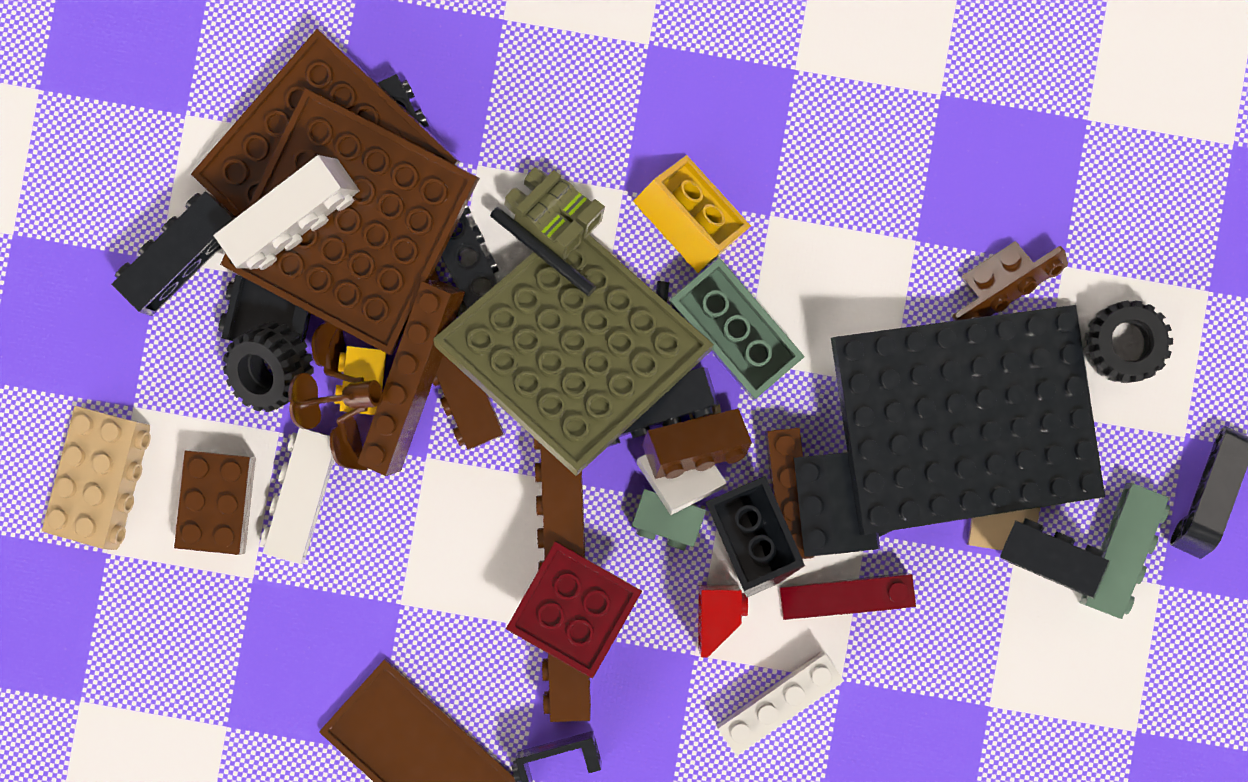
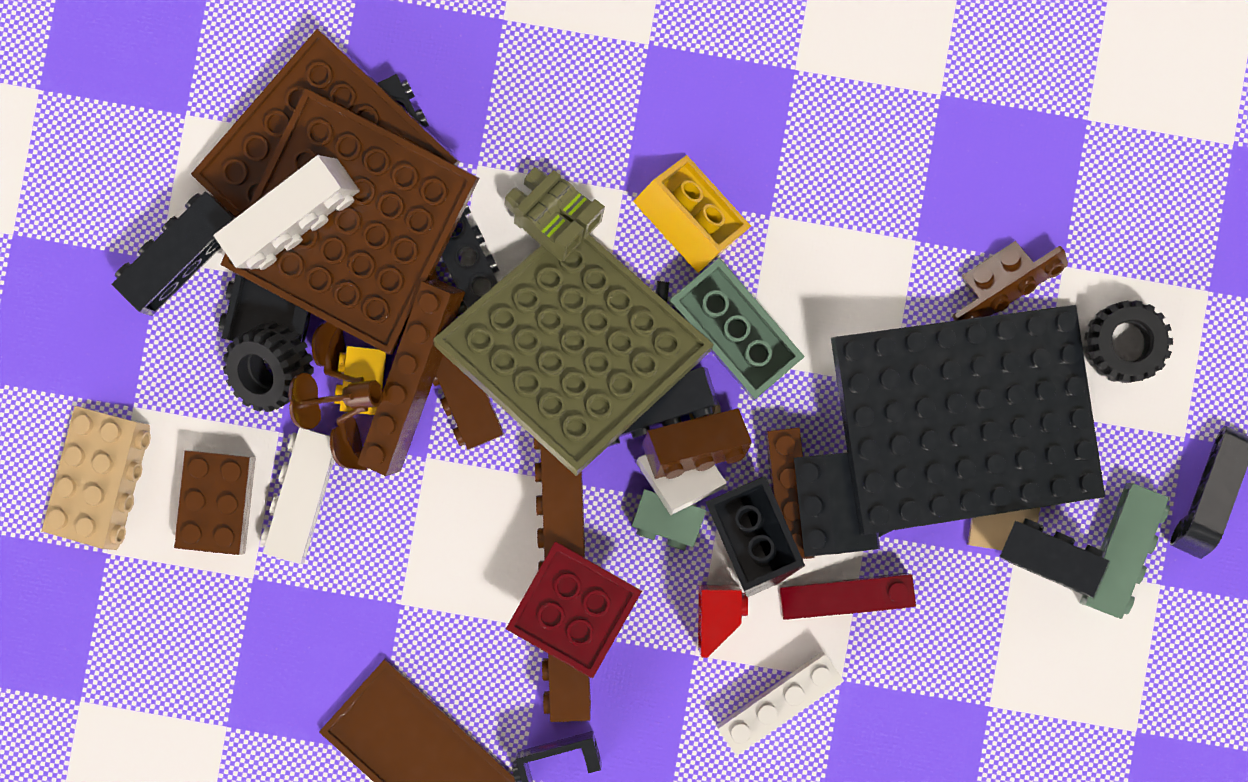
(543, 251): black bar -> none

